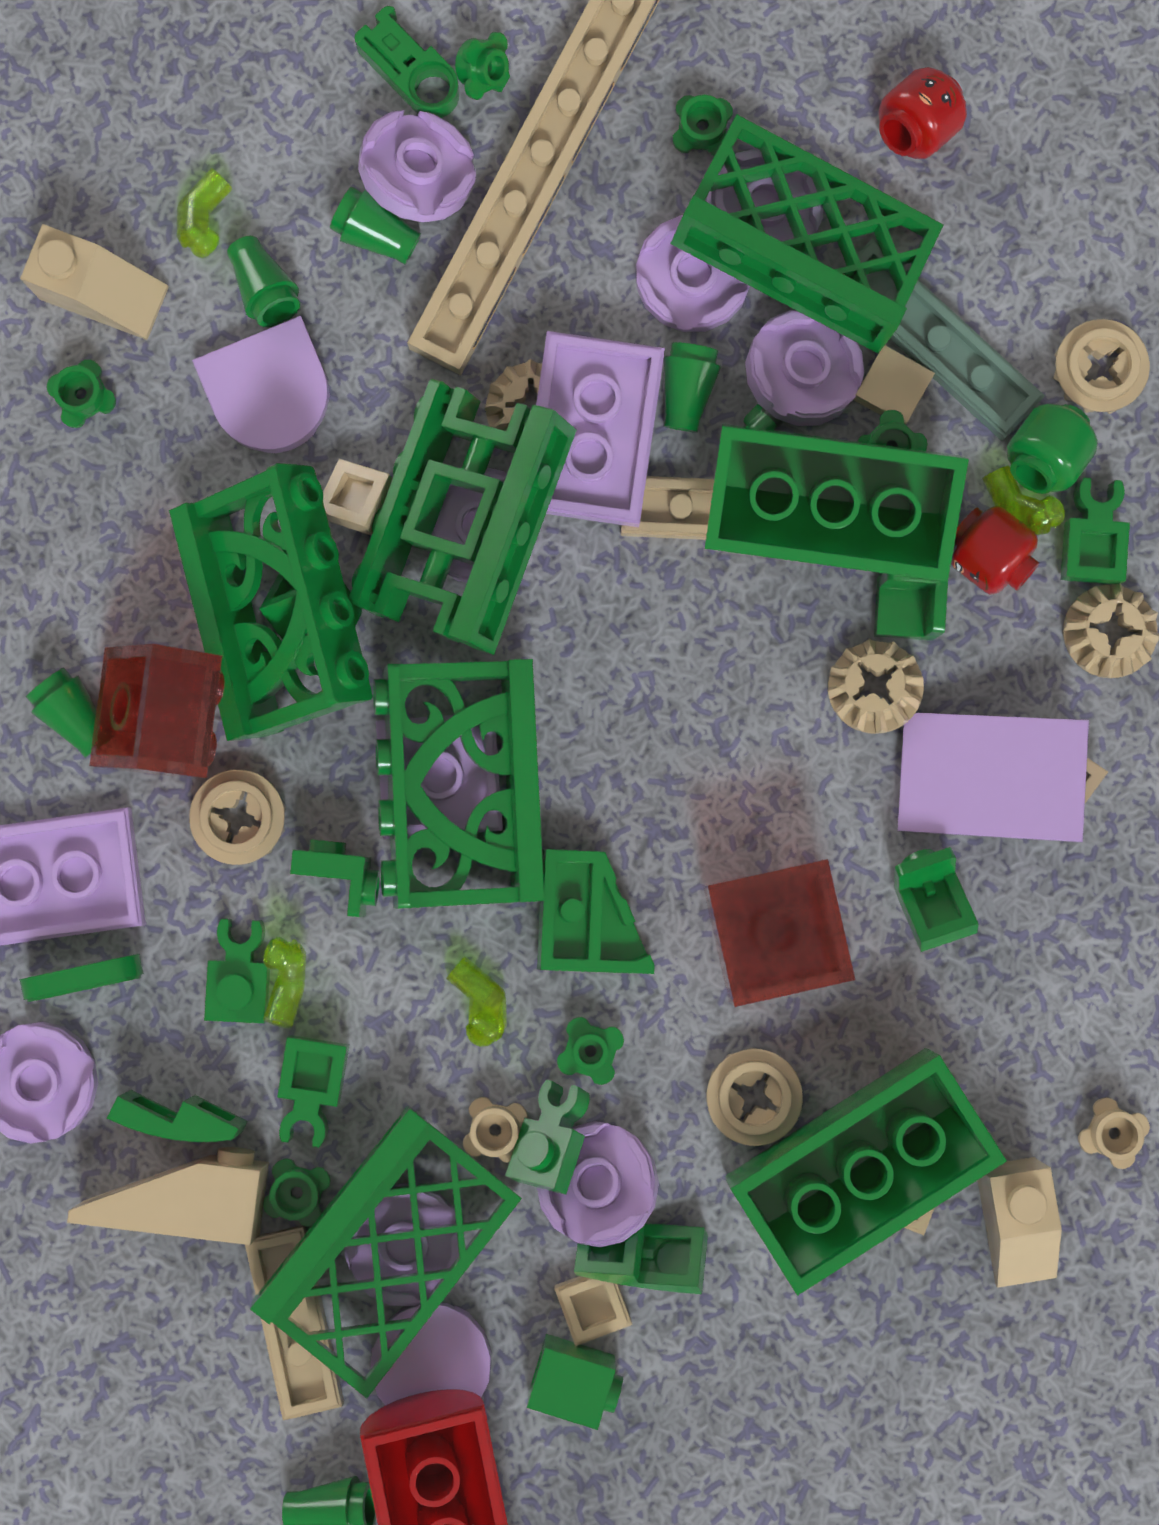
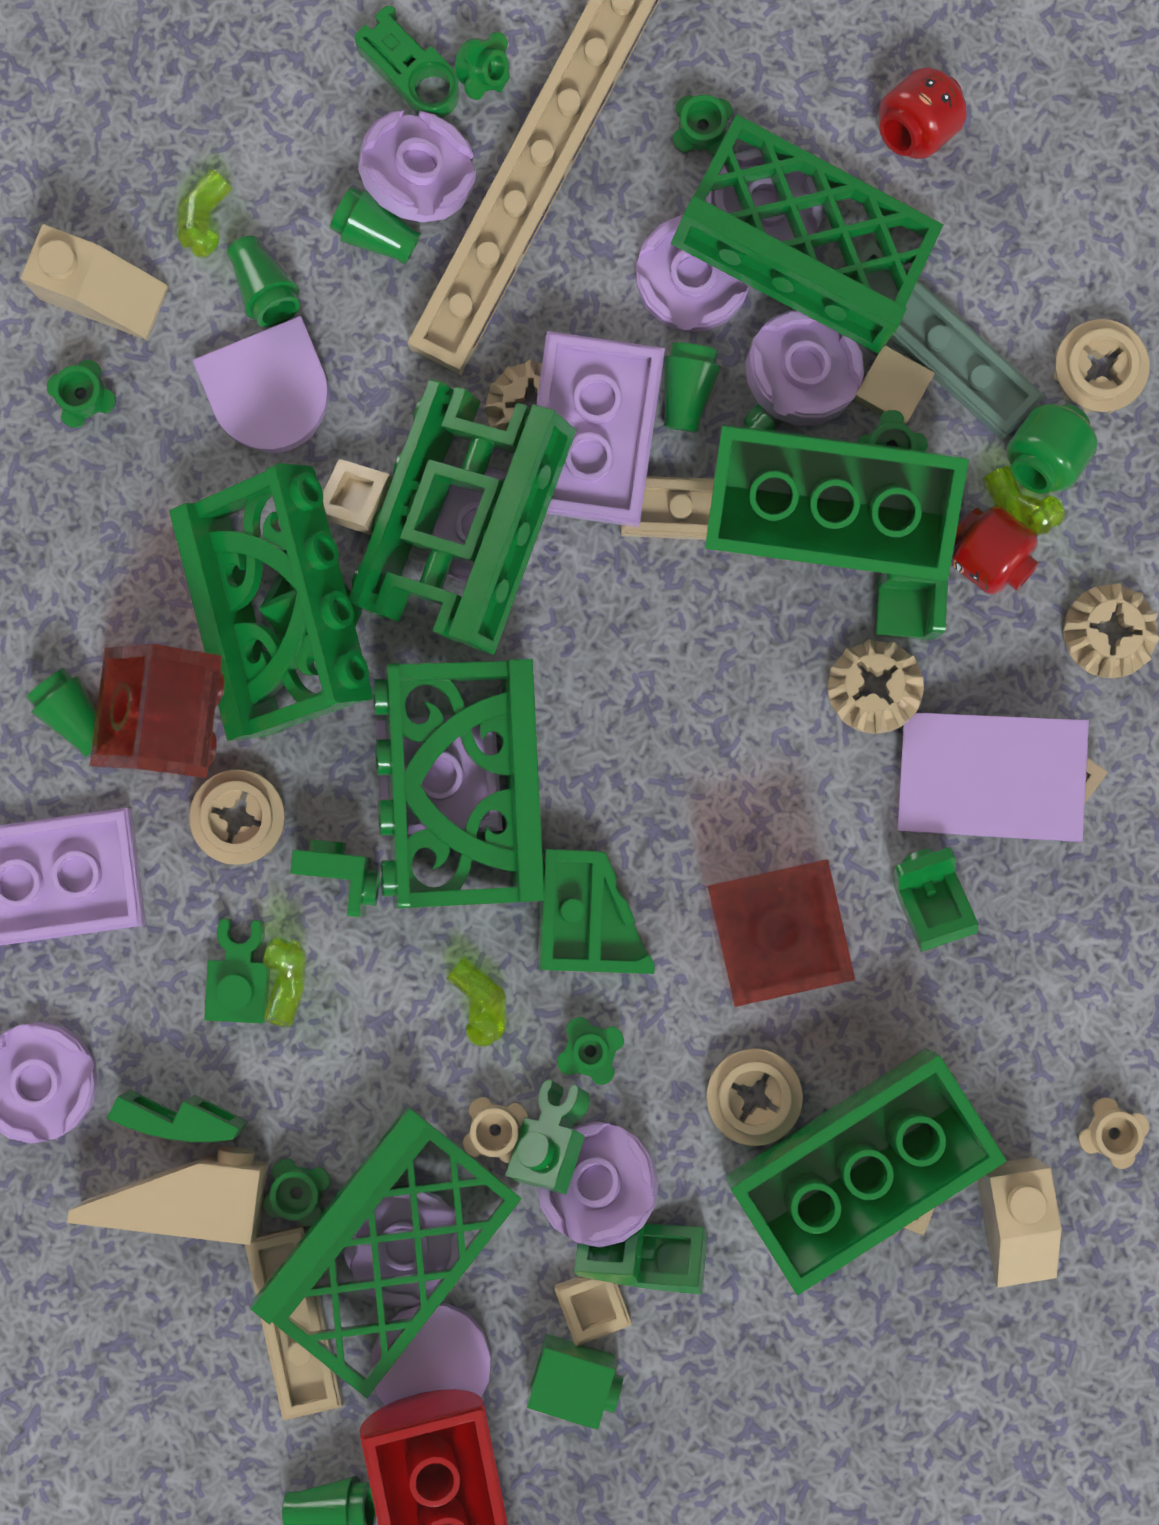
(81, 978): green tile -> none
(312, 1078): green plate -> none
(1095, 545): green plate -> none

